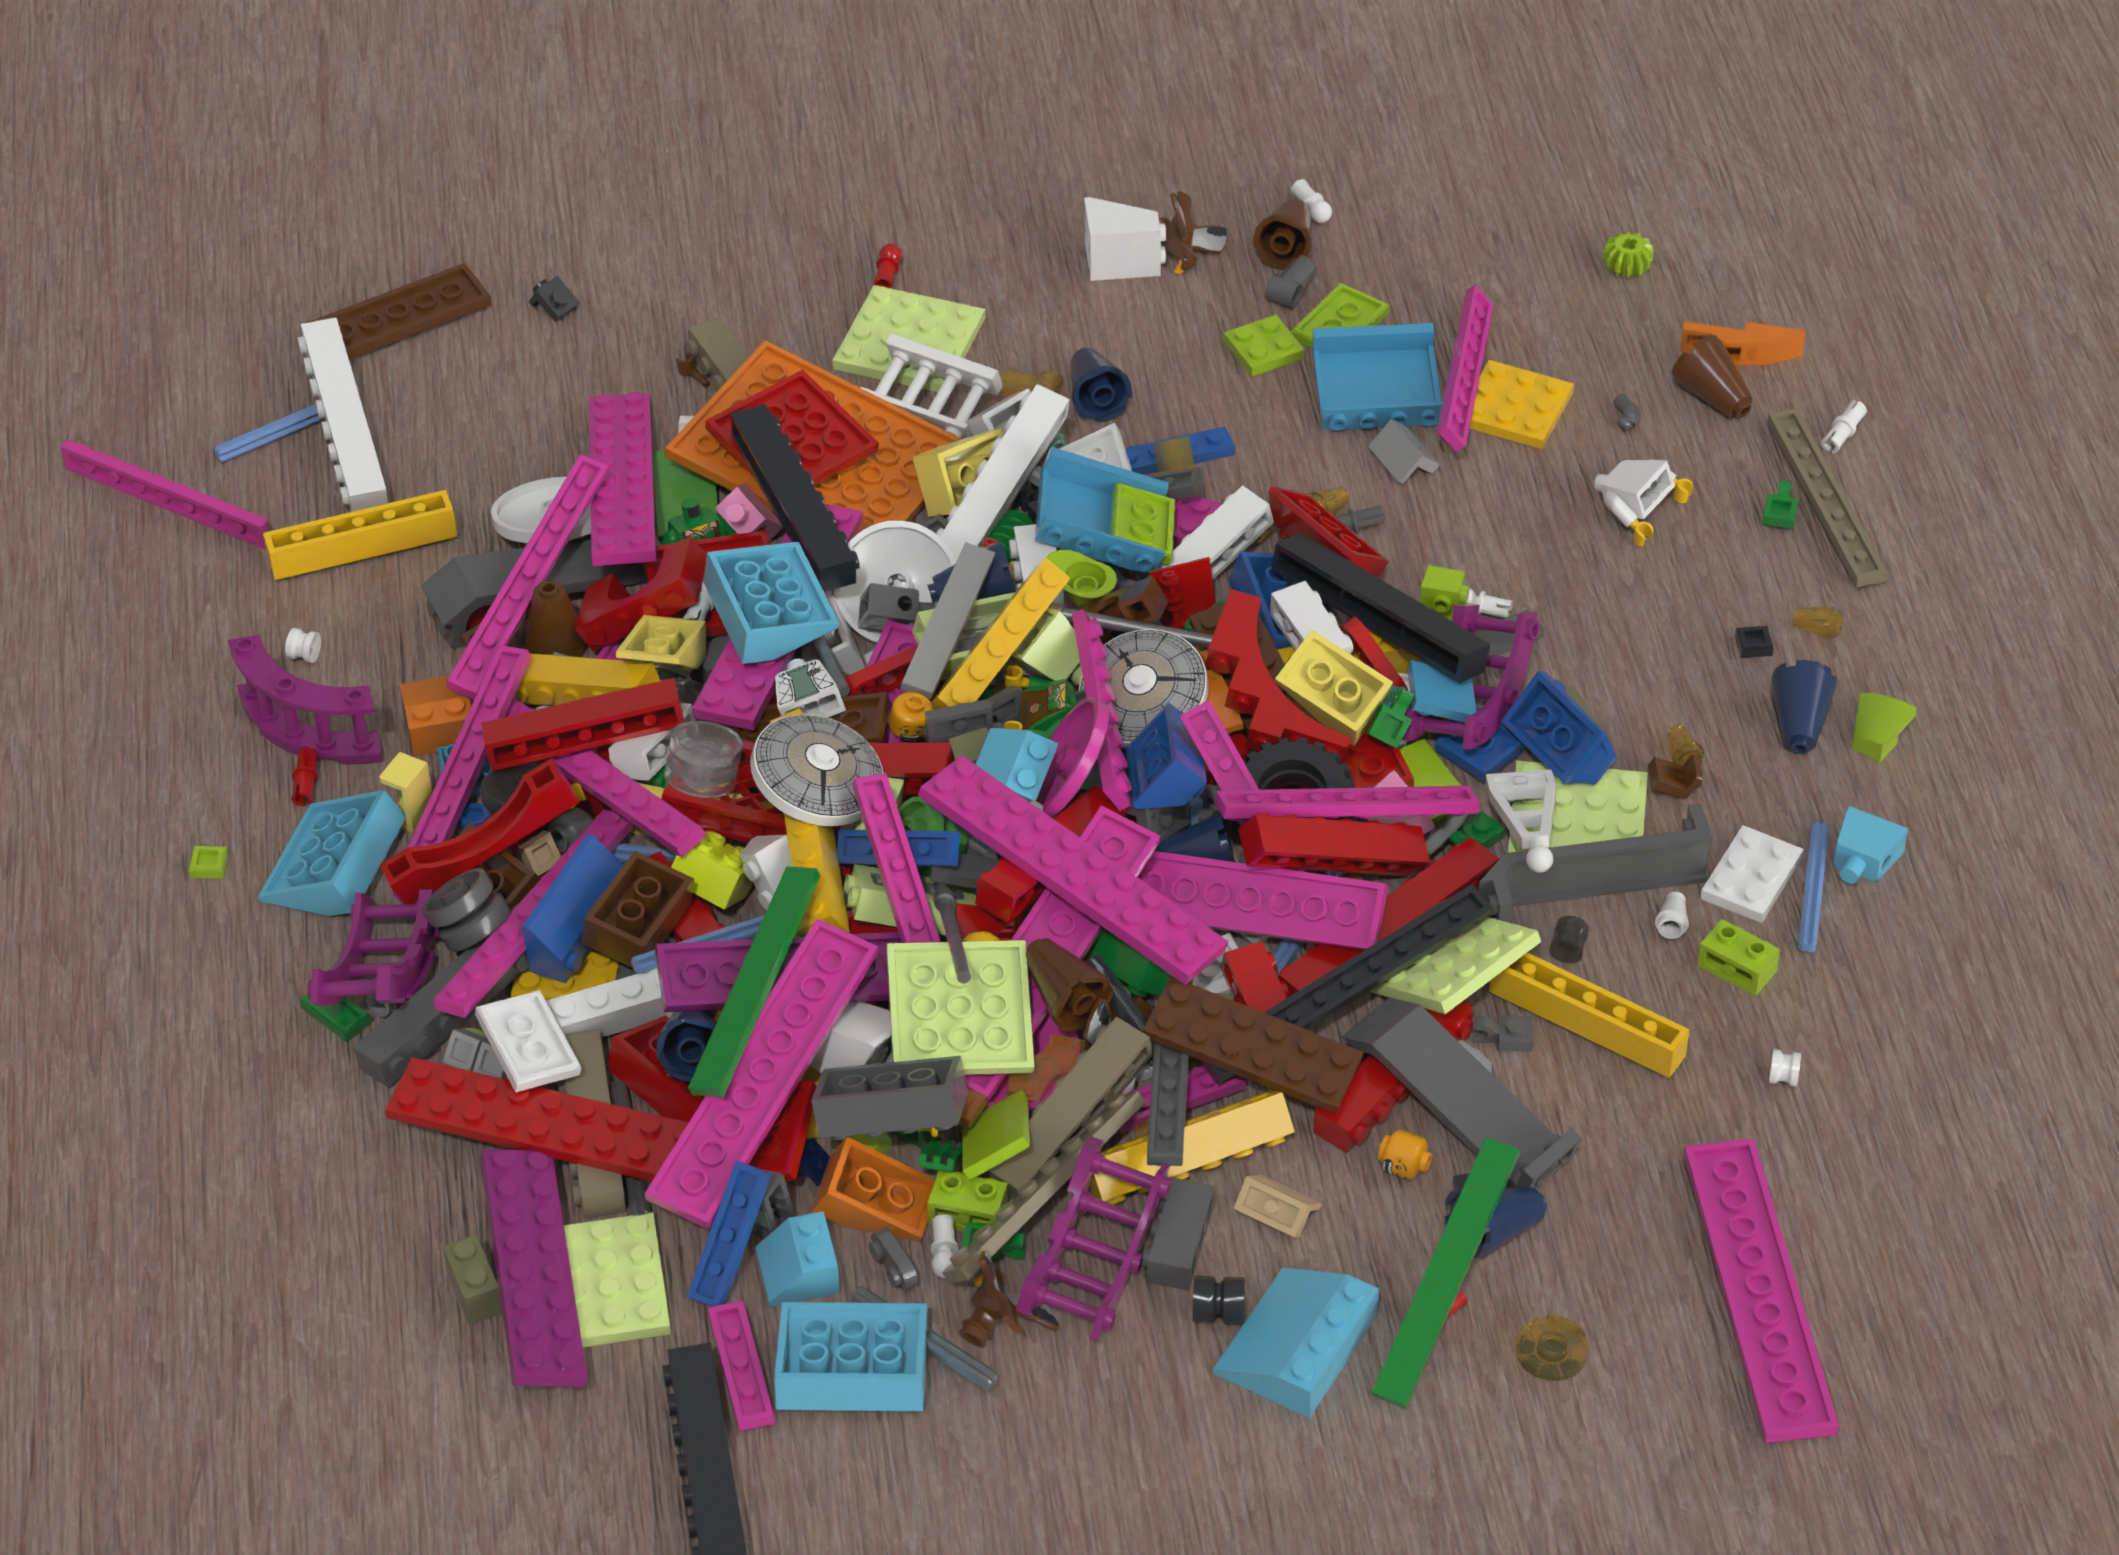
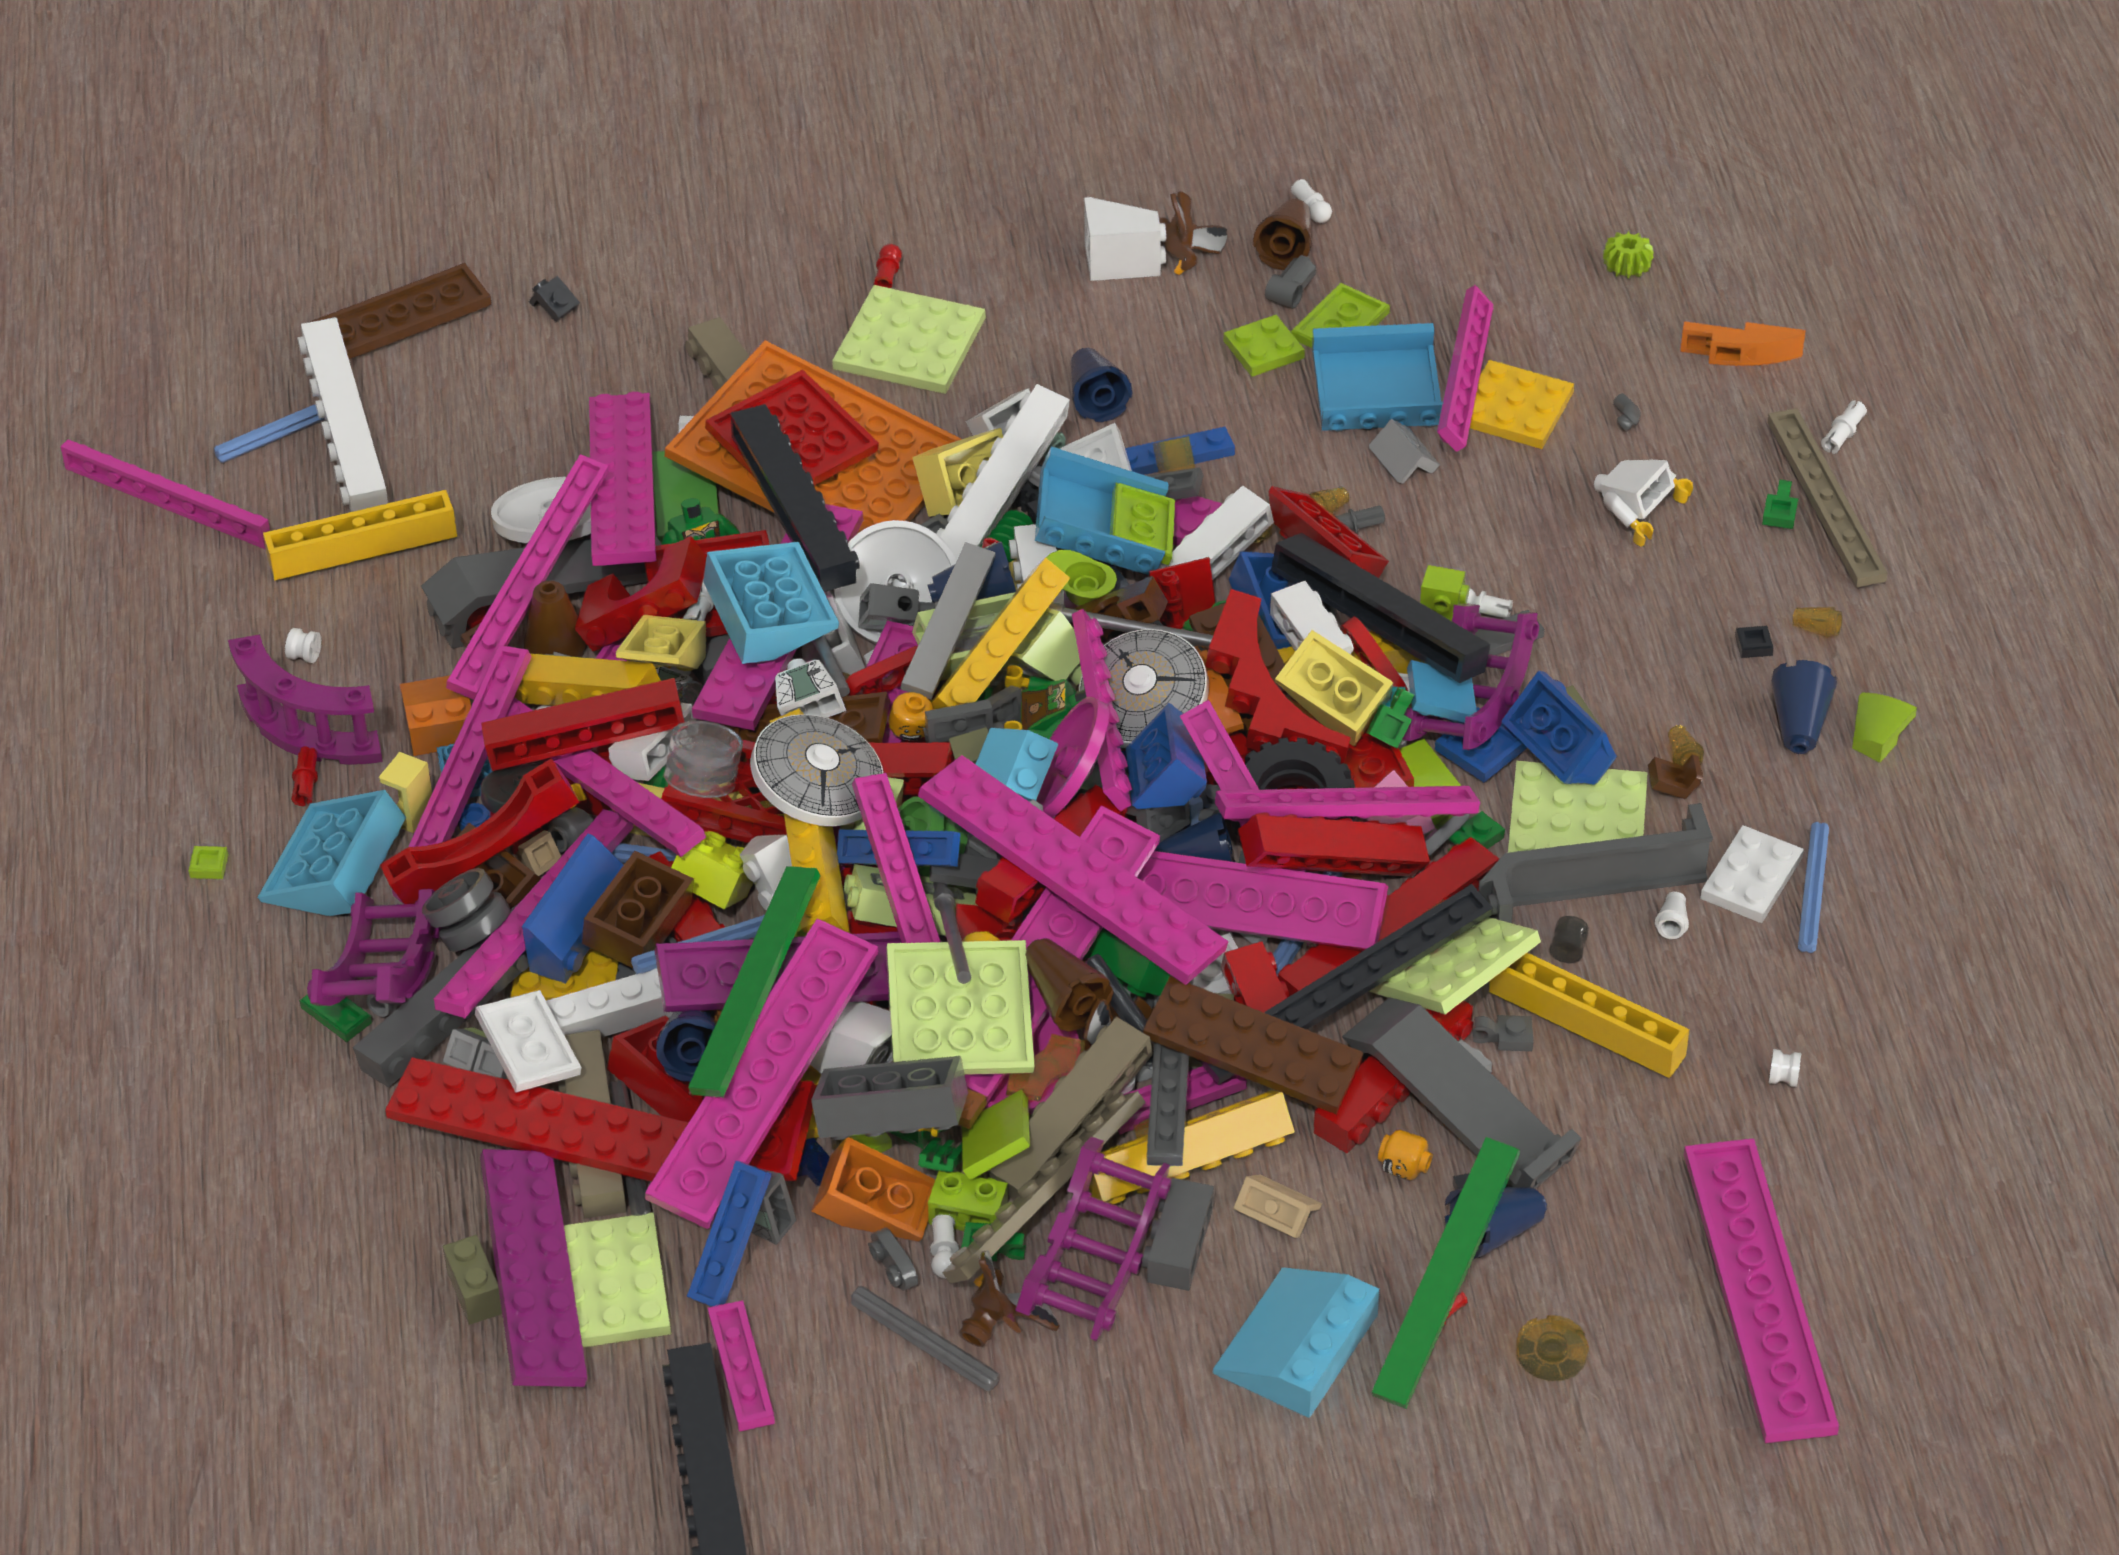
(688, 368): reddish brown hand -> none
(747, 512): bright pink torso -> none
(798, 1260): medium azure slope -> none
(851, 1356): medium azure slope -> none
(951, 367): white fence -> none
(1017, 381): clear yellow piece -> none
(1218, 1299): black wheel -> none
(1526, 785): white plate -> none
(1713, 377): reddish brown cone -> none
(1738, 957): lime brick -> none
(1867, 846): medium azure torso -> none

